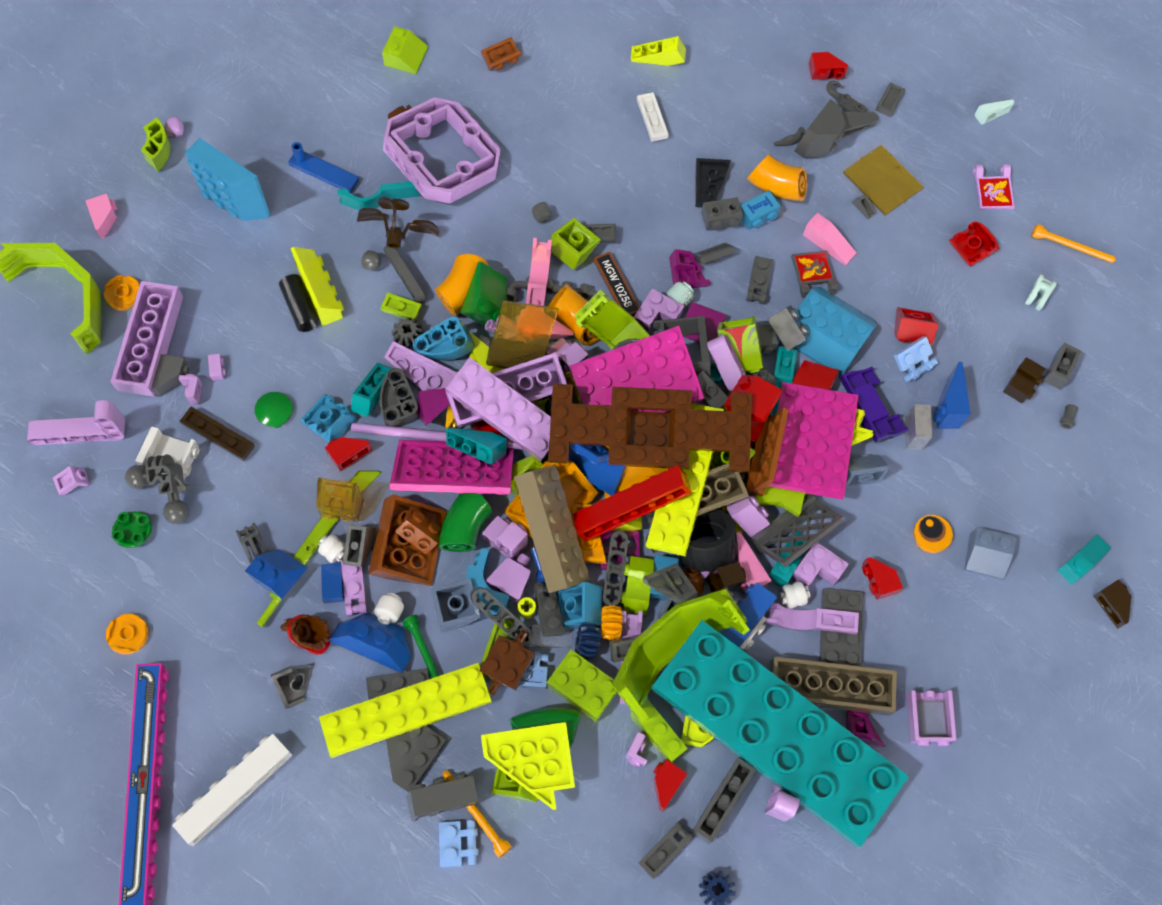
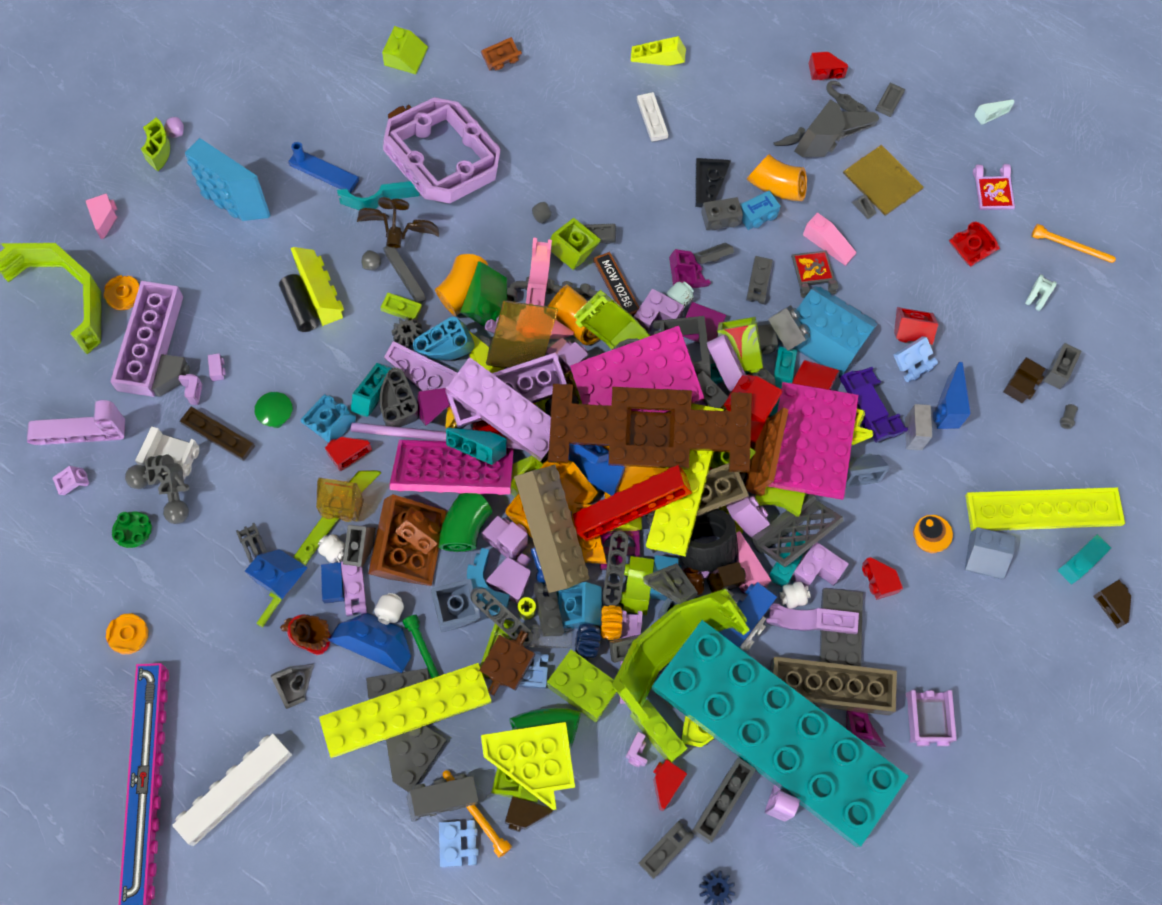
(525, 814): none -> dark brown slope
(1045, 509): none -> neon yellow plate

